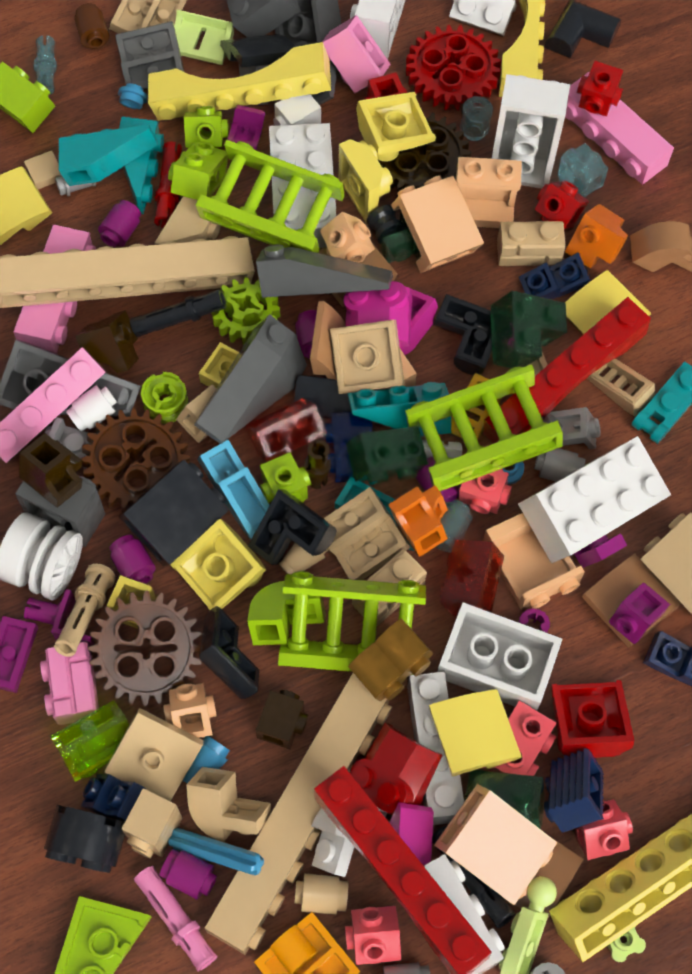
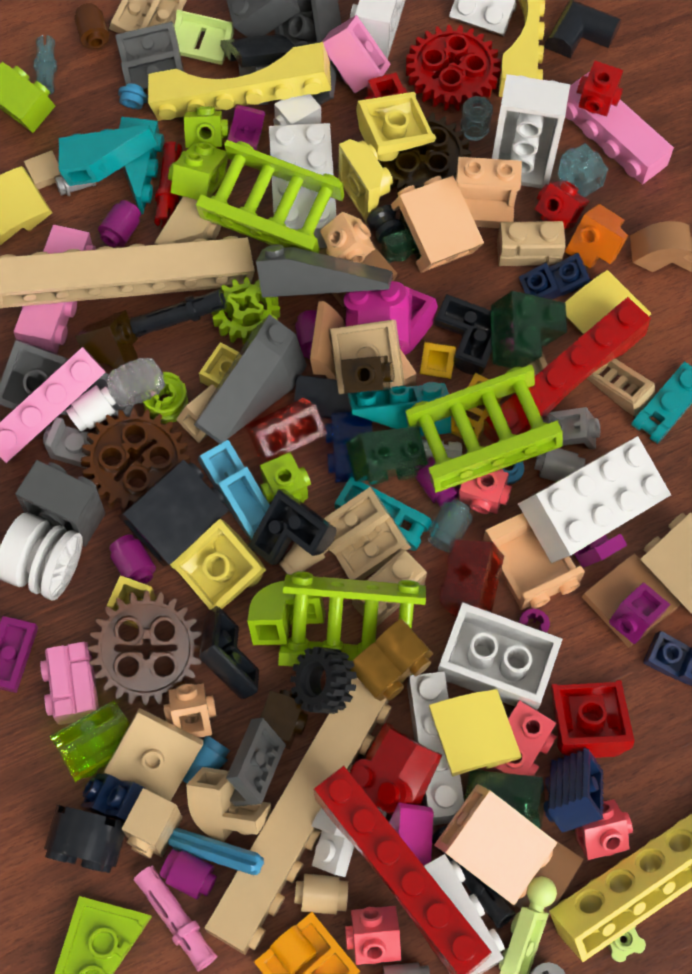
(50, 469): dark brown brick -> none
(53, 613): magenta bracket -> none
(70, 637): tan pin -> none
(135, 382): none -> clear gear
(255, 763): none -> dark grey bracket
(309, 680): none -> black tyre
(318, 463): dark brown pin -> none
(367, 374): none -> dark brown brick
(419, 518): orange brick -> none
(437, 360): none -> yellow slope

